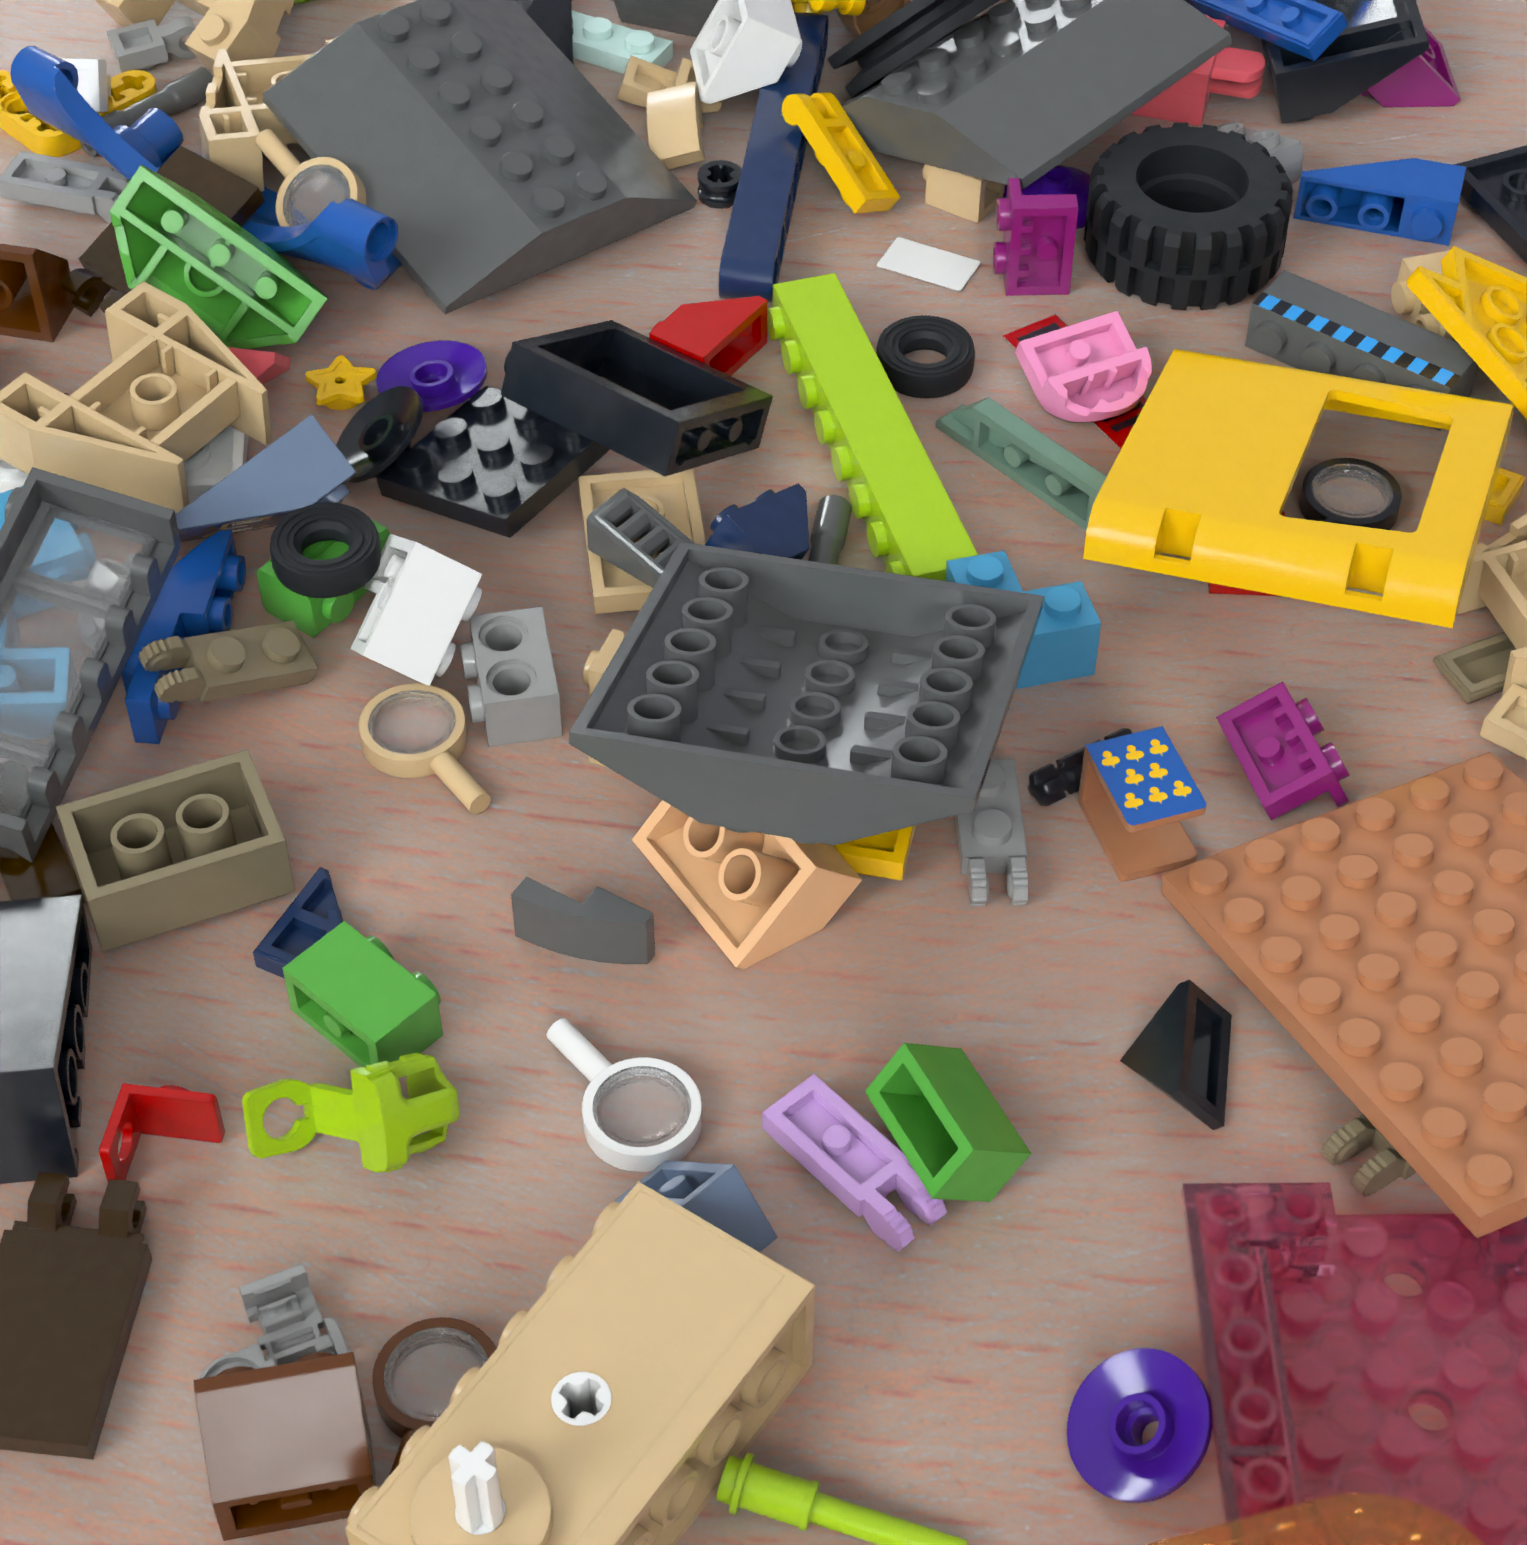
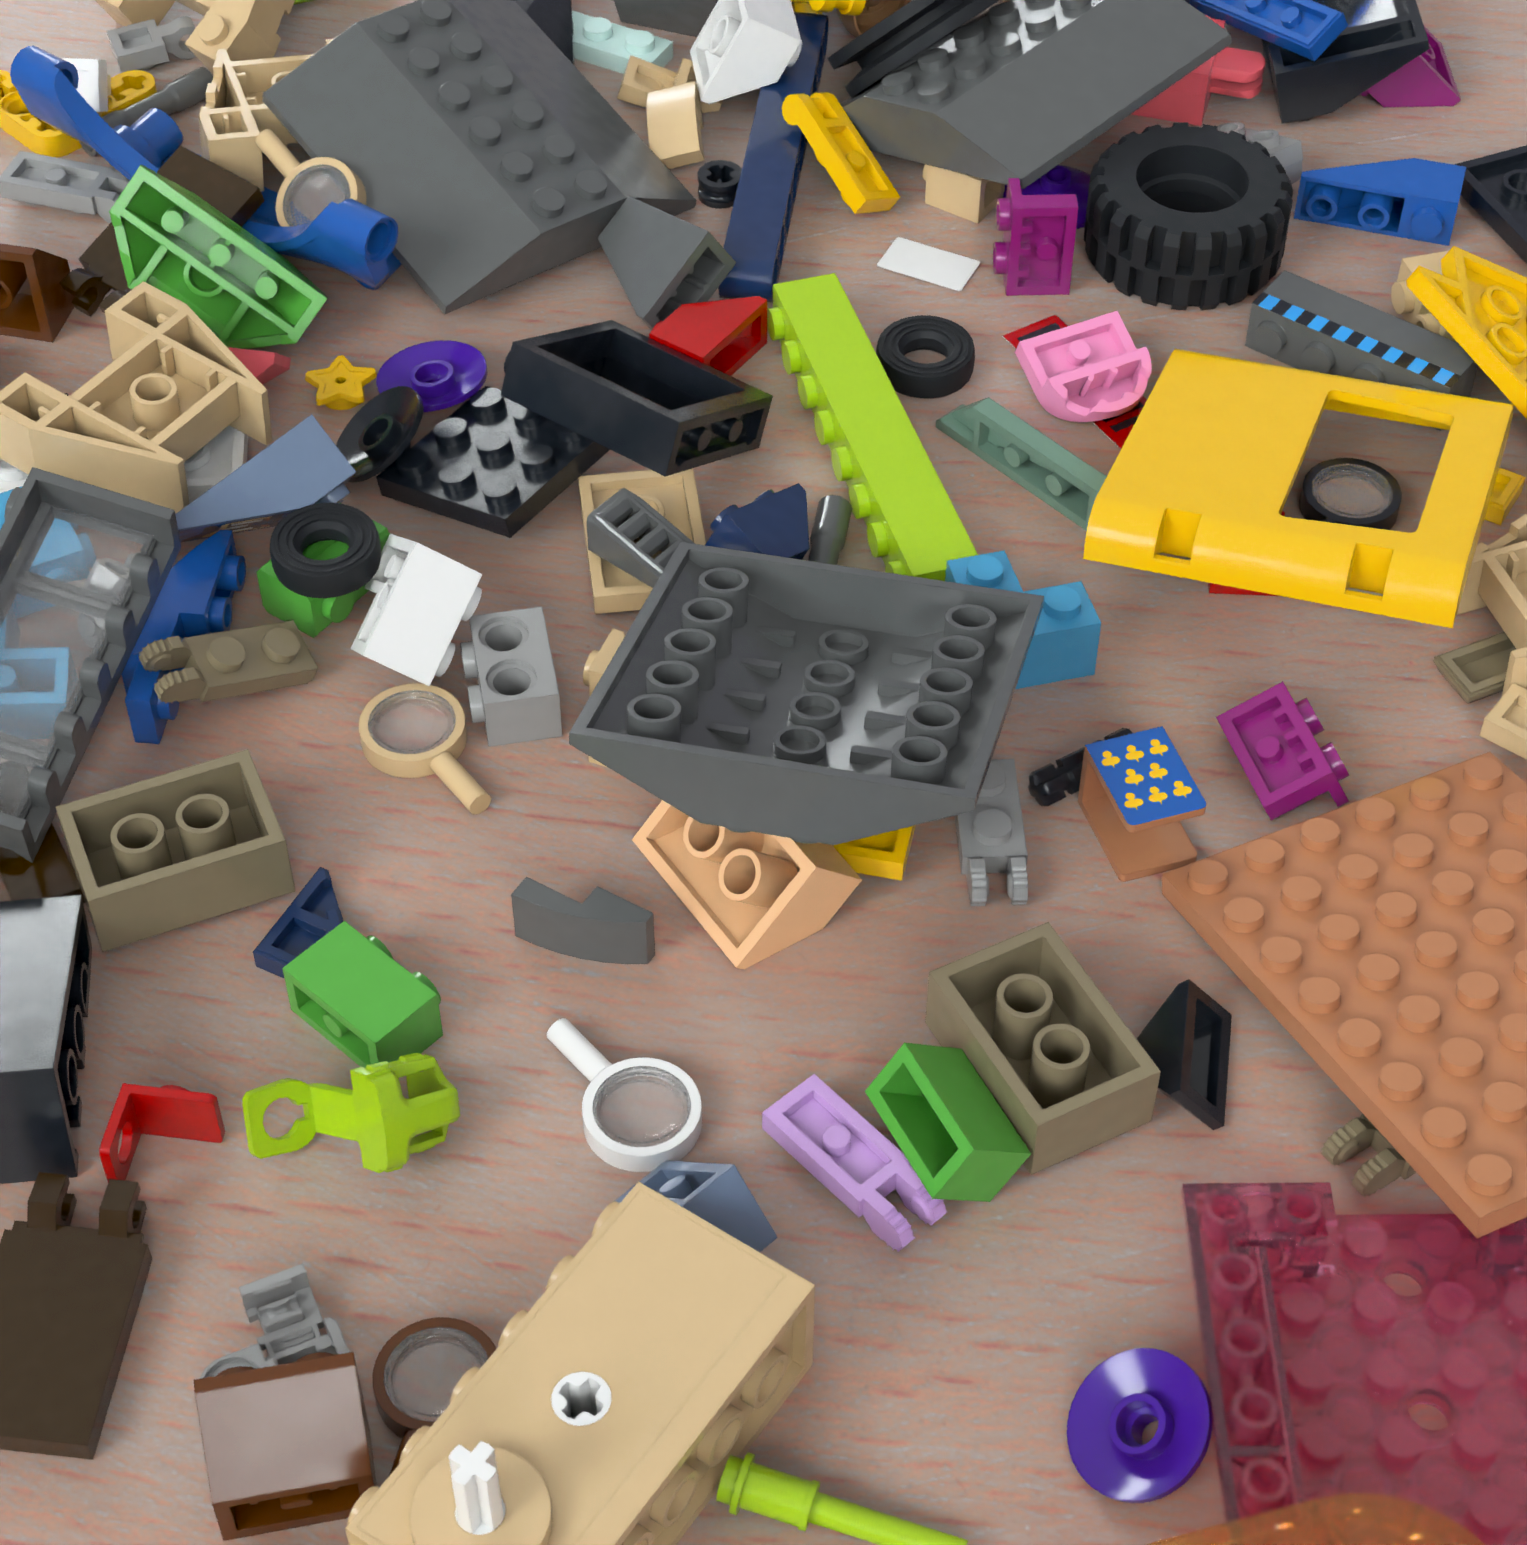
(662, 260): none -> dark grey slope
(1044, 1044): none -> dark tan brick

